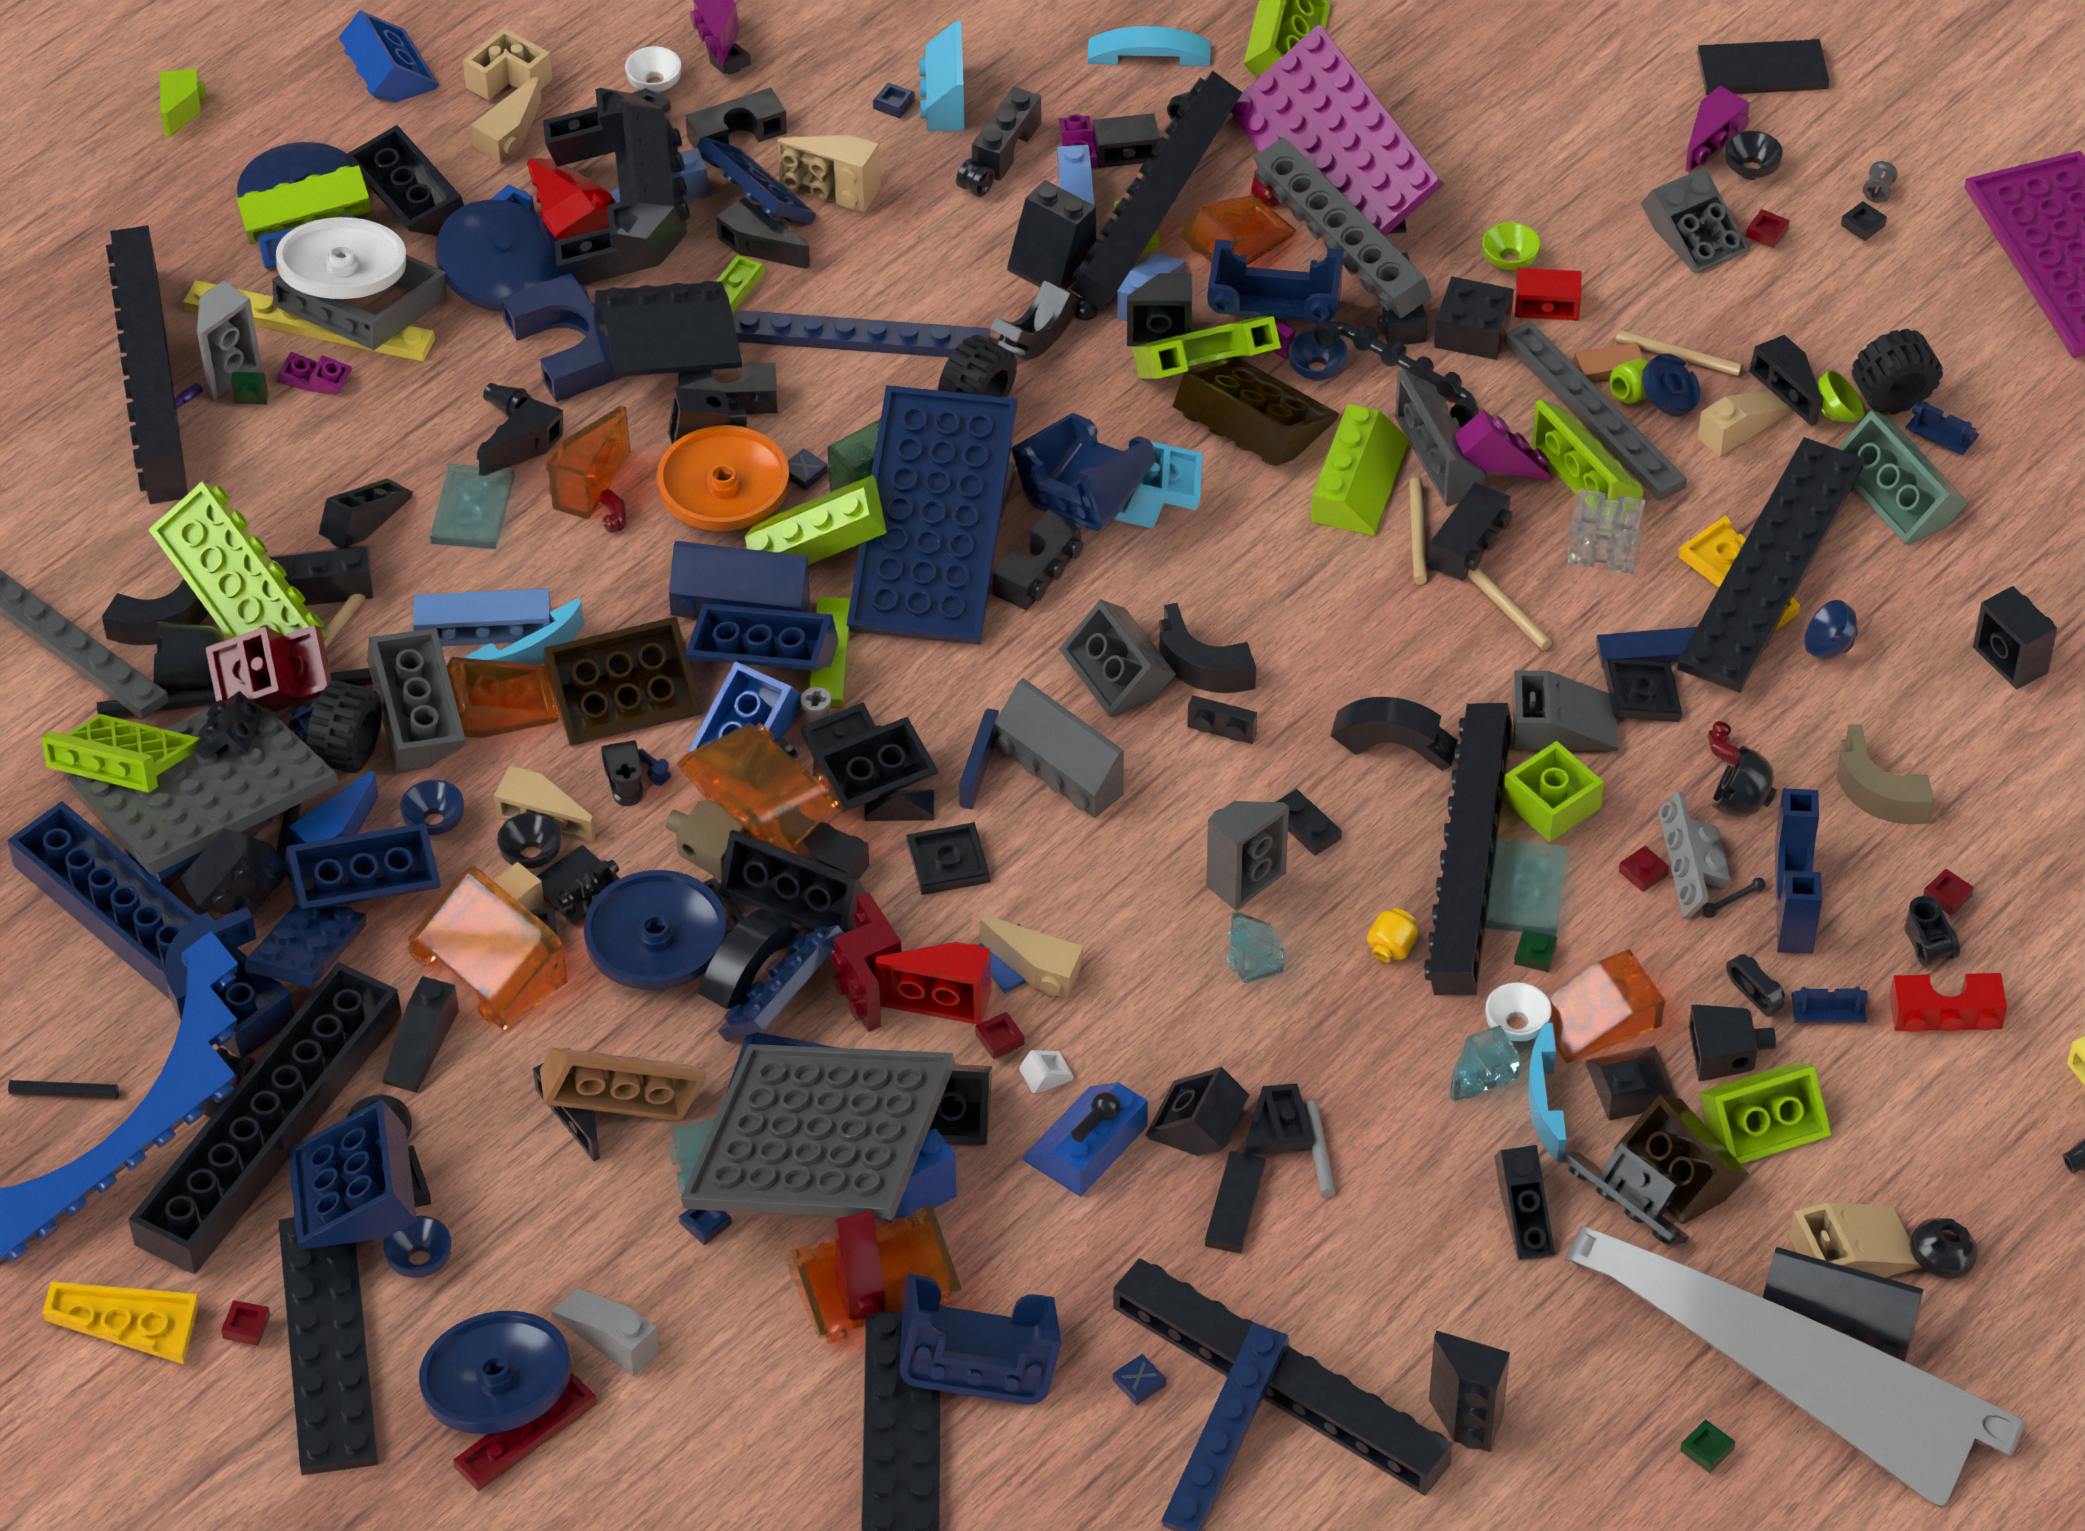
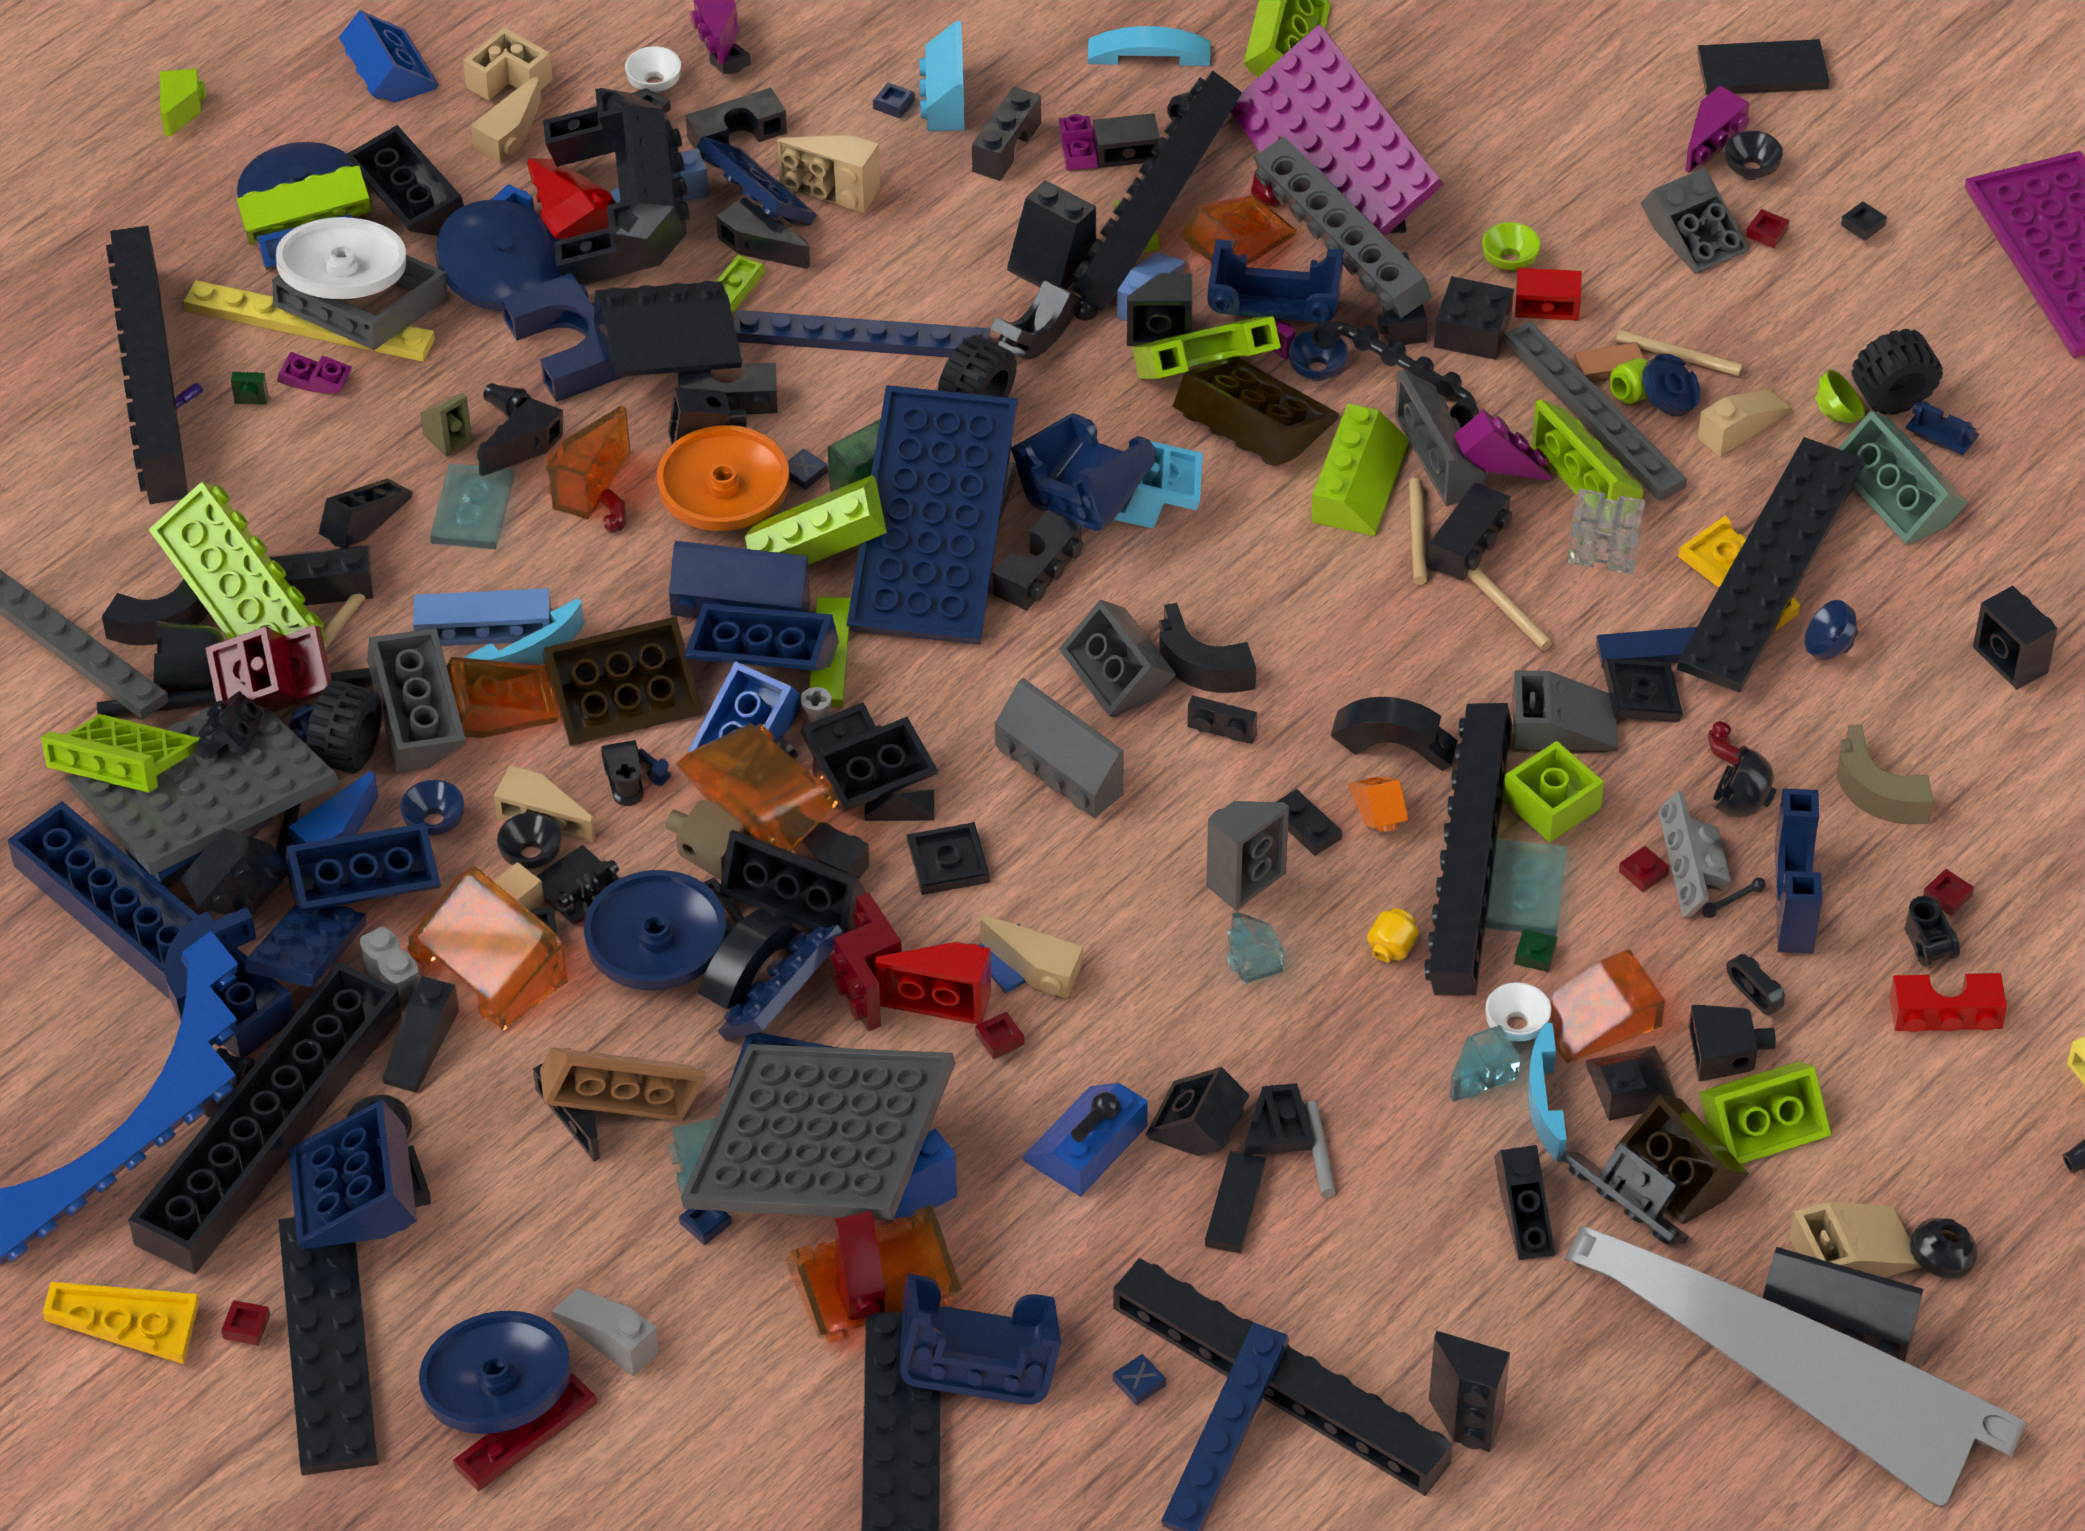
(63, 1089): black bar -> none
(226, 337): light grey slope -> none
(389, 963): none -> light grey brick
(424, 1235): dark blue piece -> none
(448, 424): none -> olive slope
(965, 1105): black slope -> none
(975, 177): black wheel -> none
(978, 759): dark blue tile -> none
(1045, 1070): white slope -> none
(1075, 171): medium blue slope -> none
(1380, 802): none -> orange slope
(1707, 1446): dark green plate -> none
(1788, 375): black slope -> none
(1822, 1006): dark blue hinge -> none
(1875, 180): dark grey bush -> none

